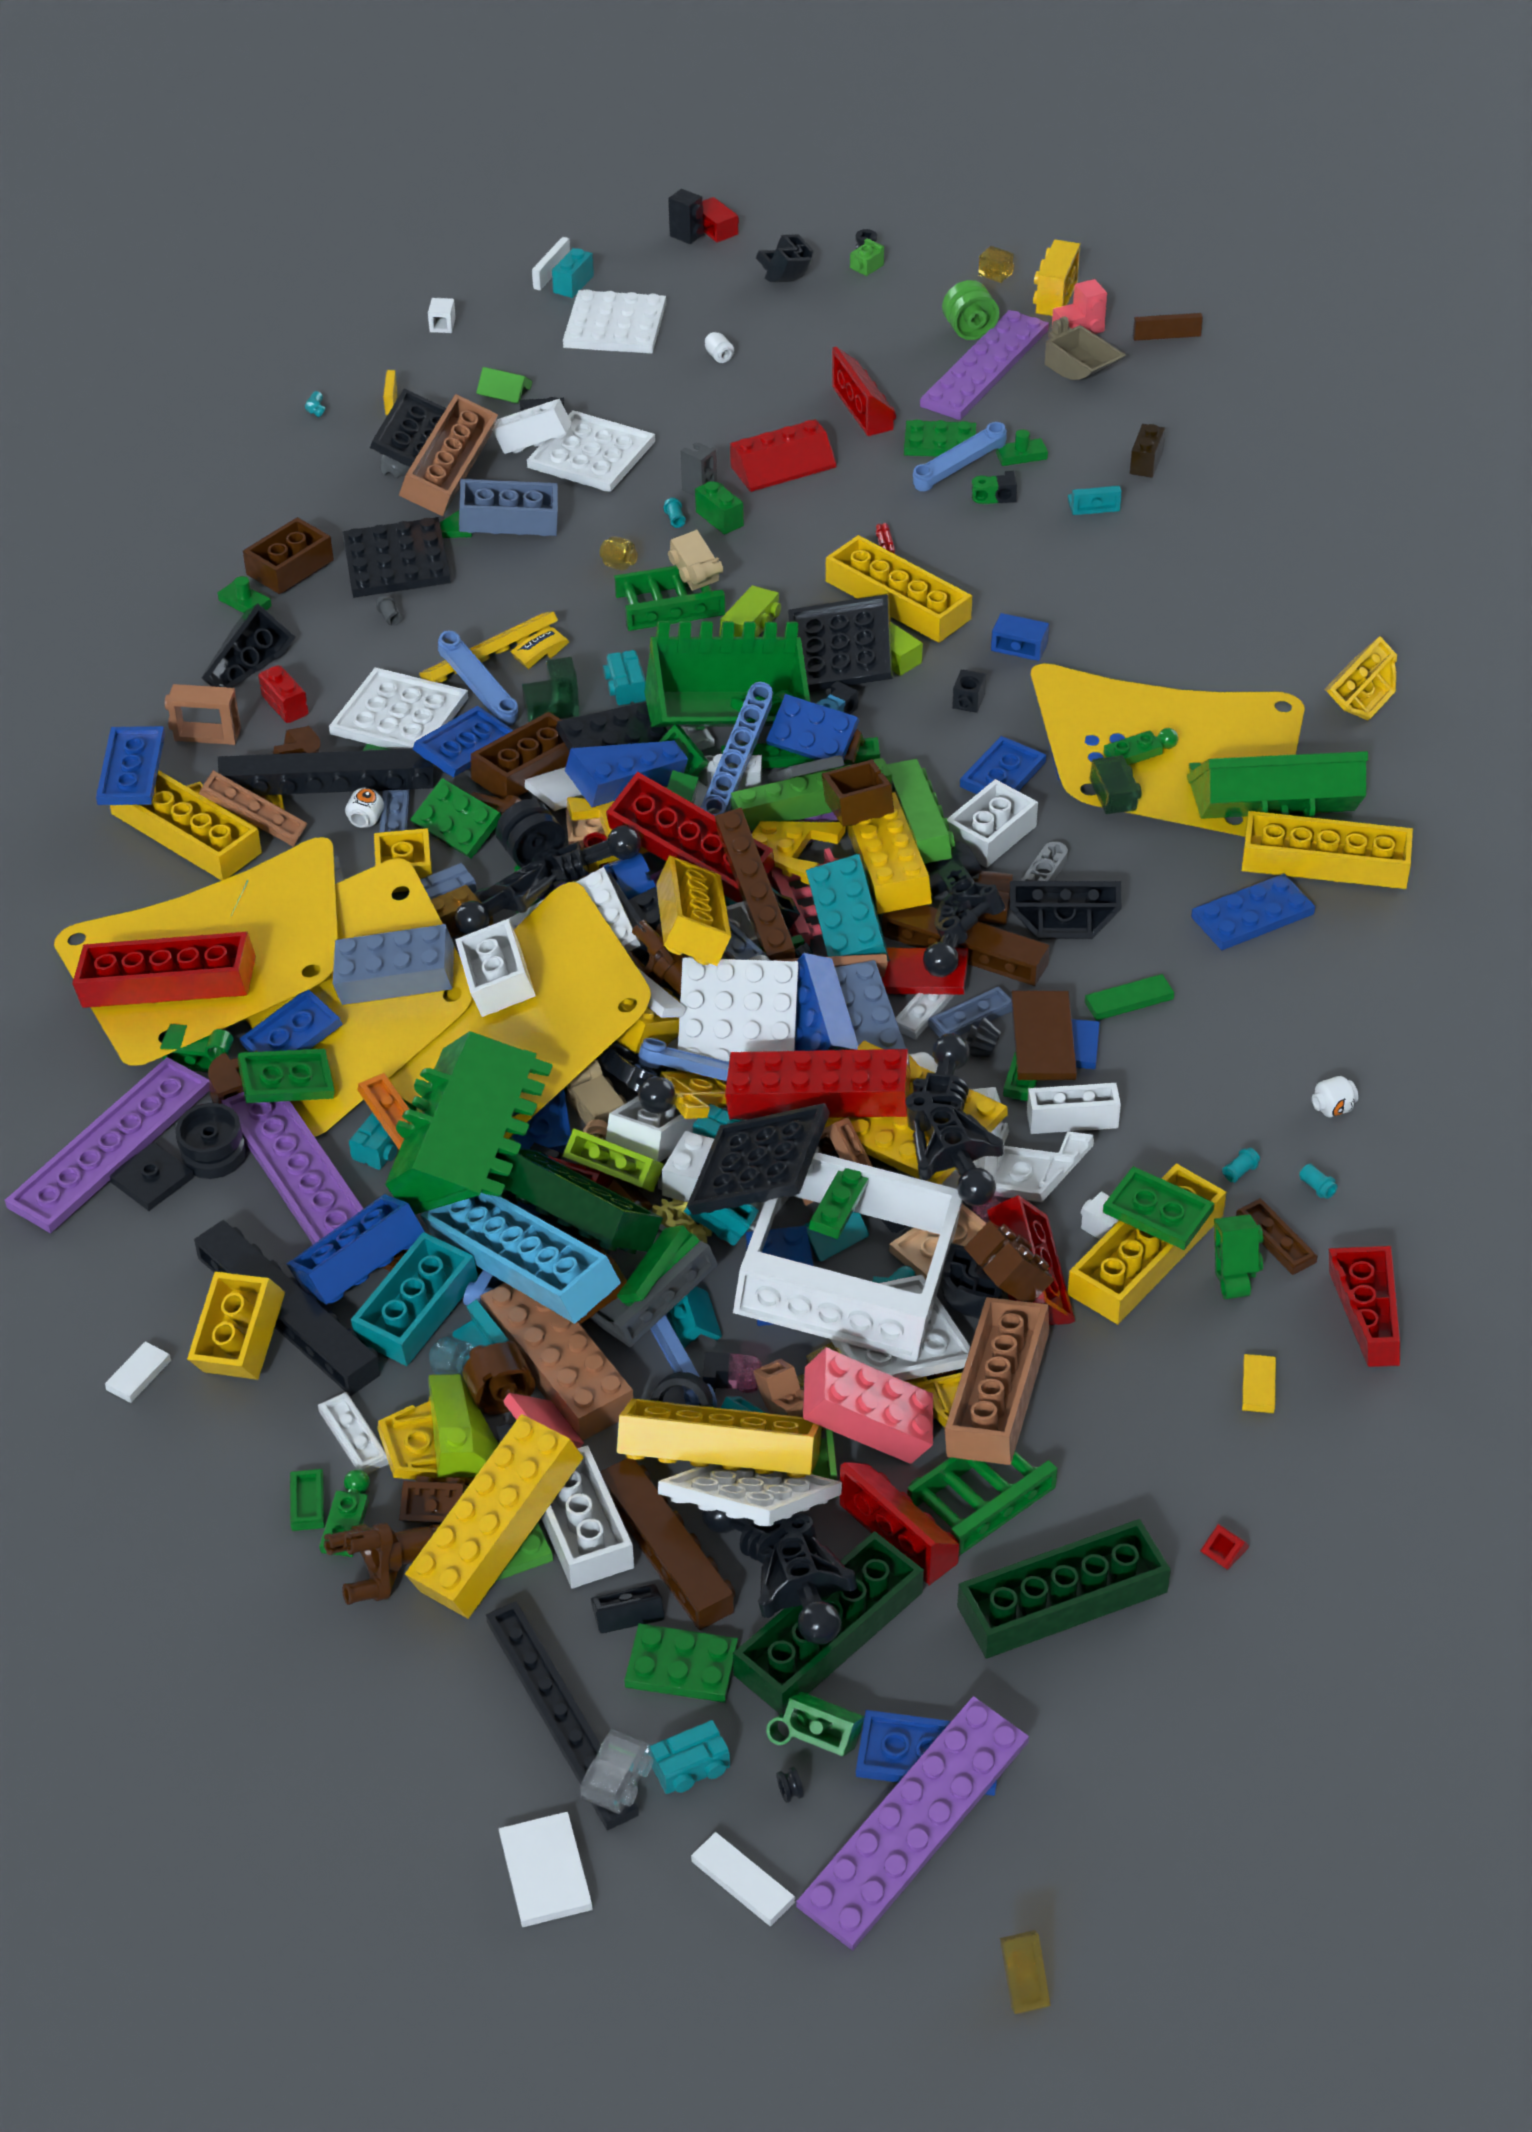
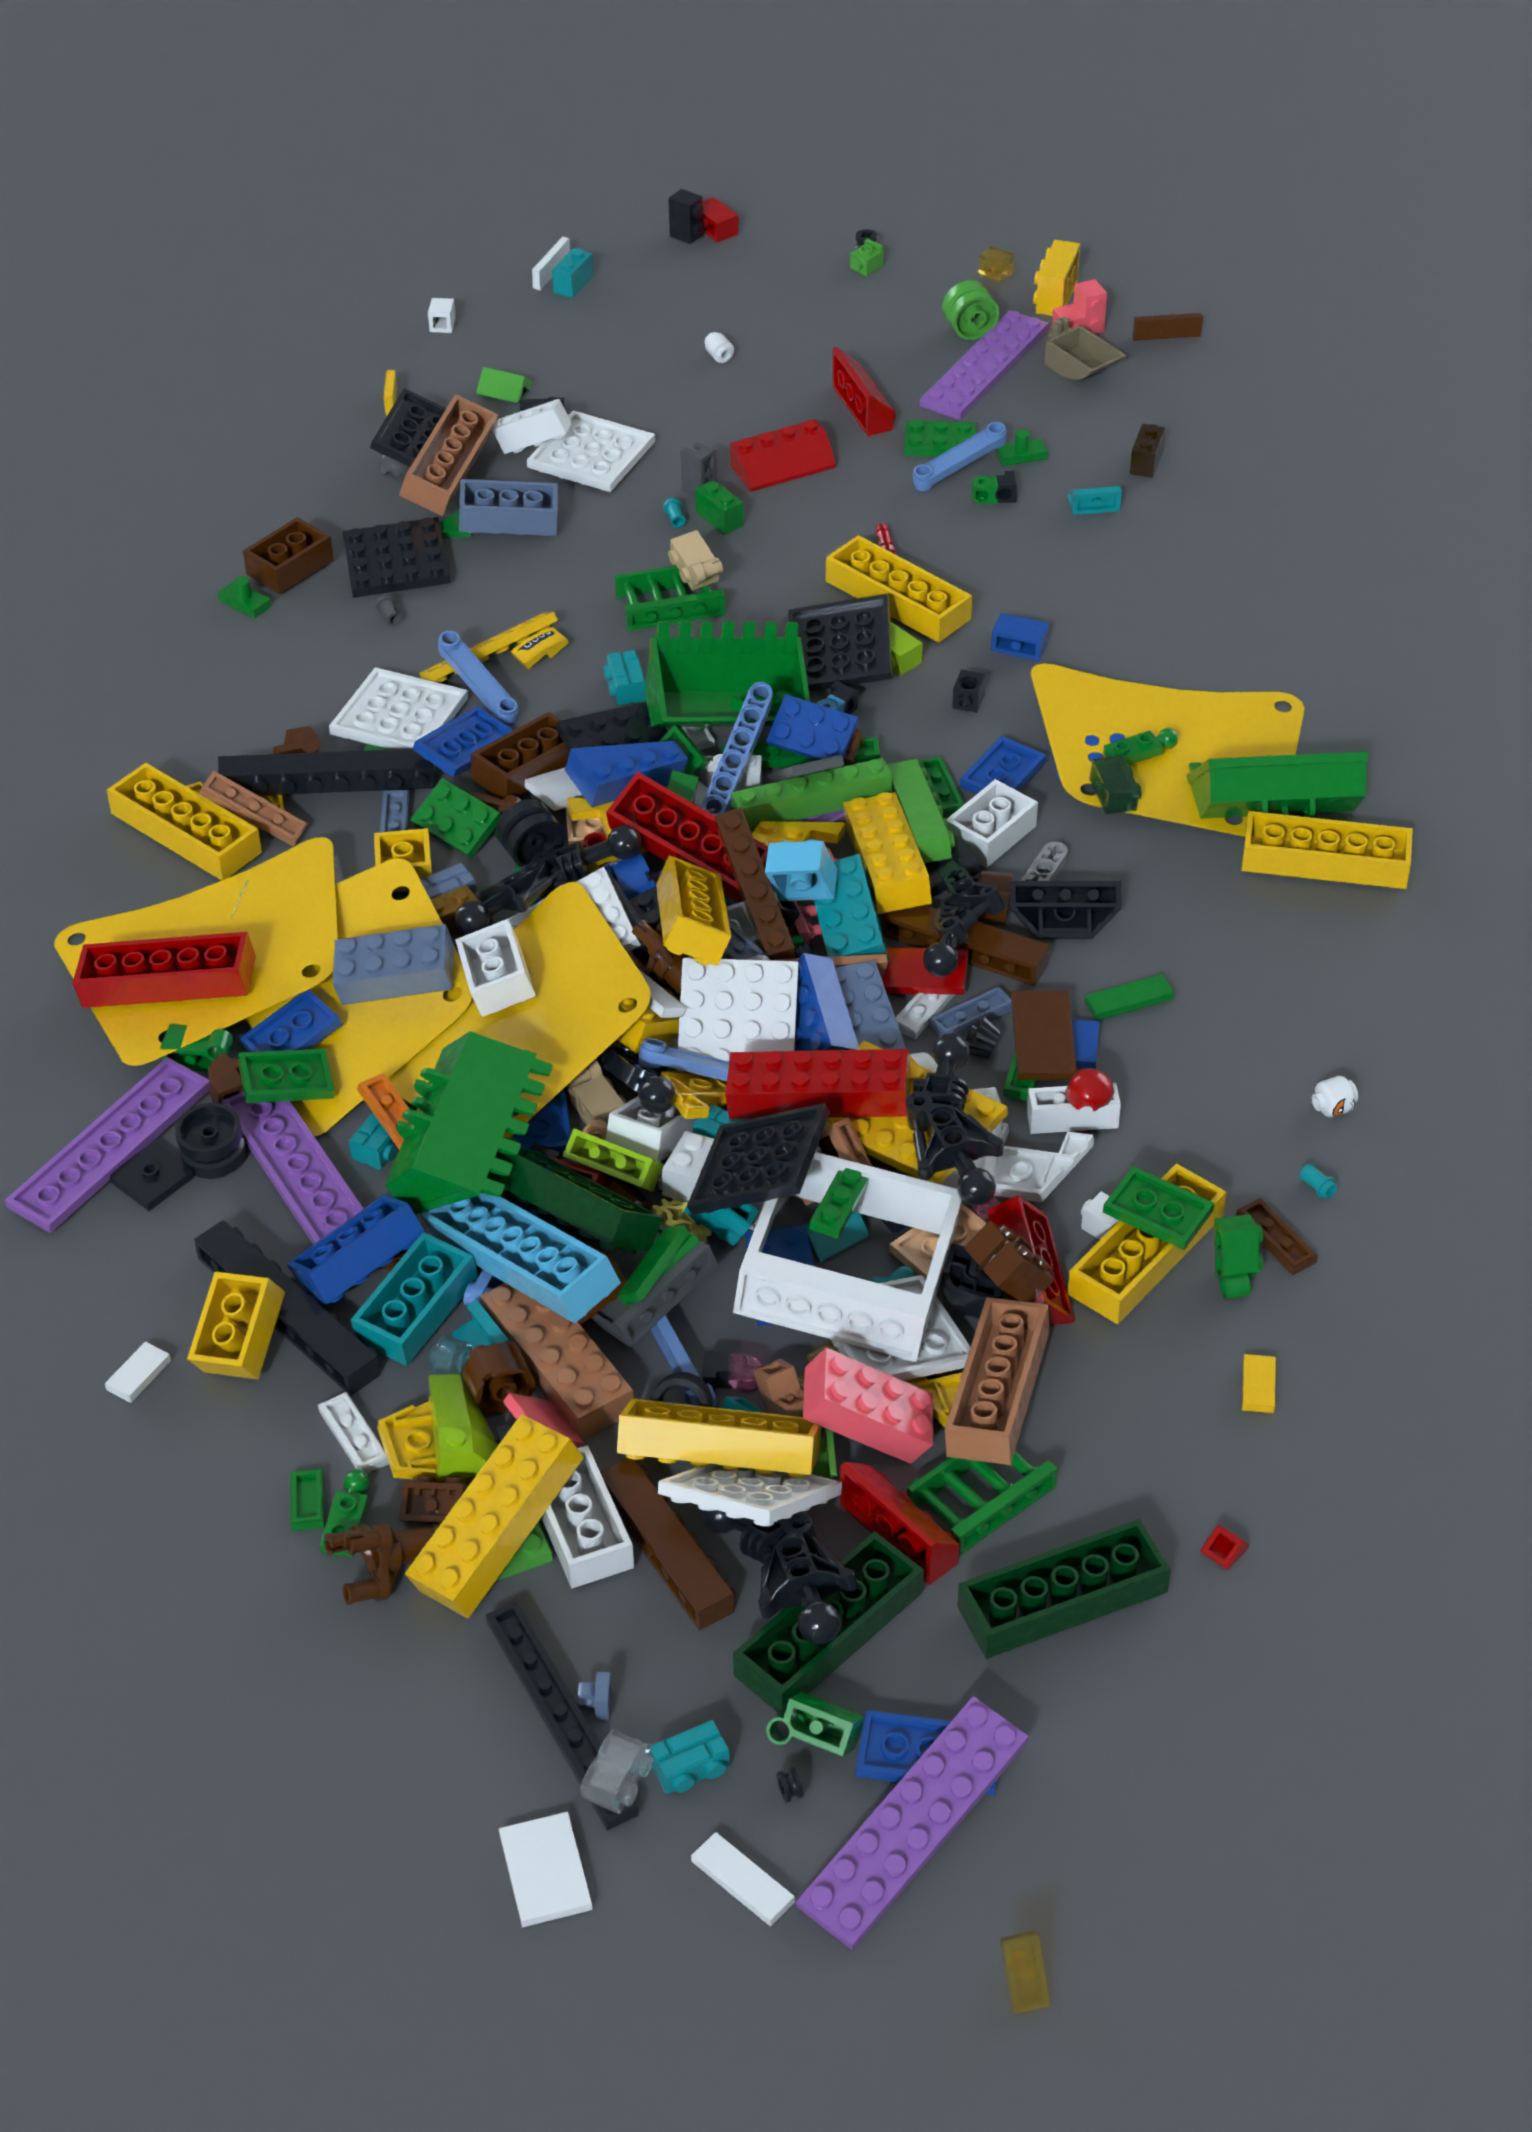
(130, 765): blue plate -> none
(203, 697): nougat window -> none
(248, 648): black wedge -> none
(283, 694): red brick -> none
(313, 404): teal arm -> none
(364, 807): white head -> none
(556, 694): clear green brick -> none
(597, 1695): none -> sand blue tile
(614, 321): white plate -> none
(618, 553): clear yellow head -> none
(627, 1608): black slope -> none
(681, 1663): green plate -> none
(694, 1317): teal panel -> none
(754, 605): lime brick -> none
(789, 259): black brick -> none
(801, 870): none -> medium azure brick
(858, 793): reddish brown piece -> none
(943, 785): none -> green tile
(1090, 1089): none -> red hair
(1246, 1160): teal pin -> none
(1253, 911): blue plate -> none
(1366, 680): yellow wedge -> none
(1369, 1298): red wedge -> none

